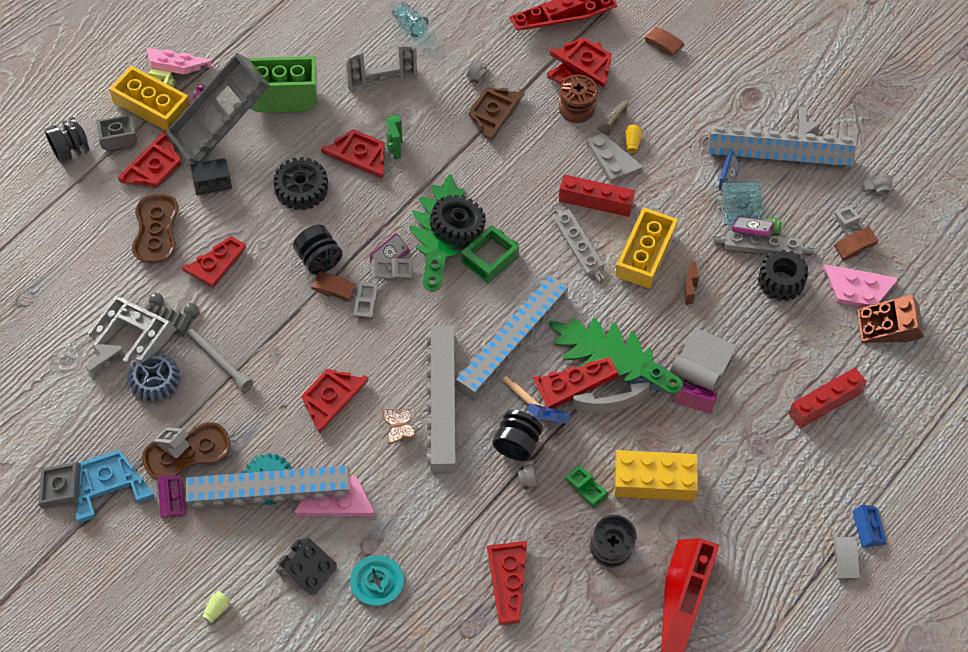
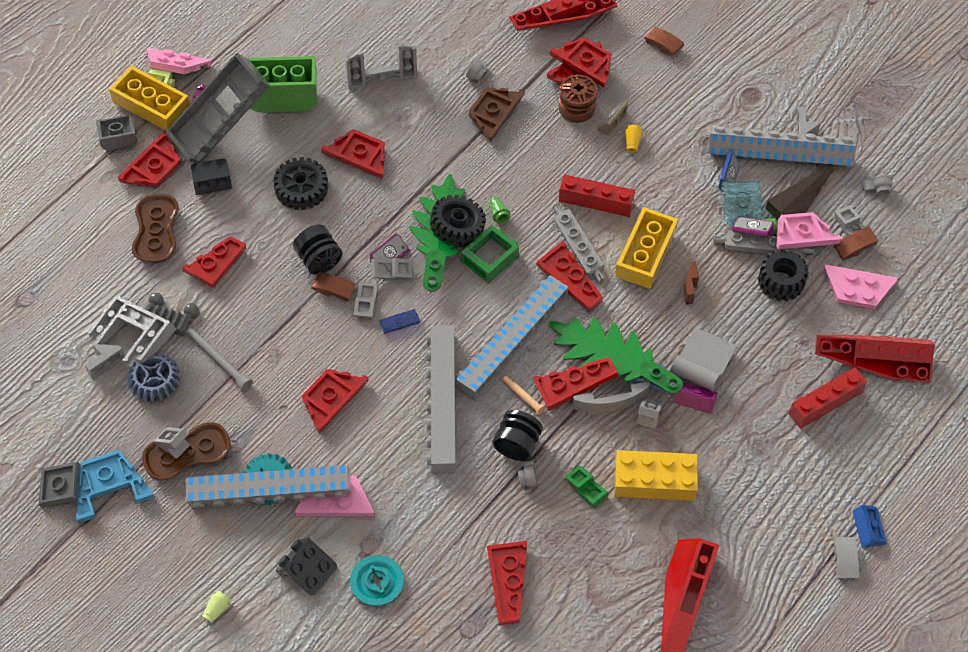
(68, 139): black wheel -> none
(171, 496): magenta slope -> none
(394, 136): green slope -> none
(398, 424): nougat animal -> none
(399, 321): none -> clear blue piece
(412, 20): clear light blue plant -> none
(499, 211): none -> bright green cone
(545, 413): blue wing -> none
(562, 266): none -> red wing
(612, 158): light grey wing -> none
(613, 530): black wheel -> none
(649, 412): none -> light grey slope
(800, 195): none -> dark brown wedge
(804, 231): none -> bright pink wing
(883, 355): none -> red wedge
(891, 321): copper slope -> none

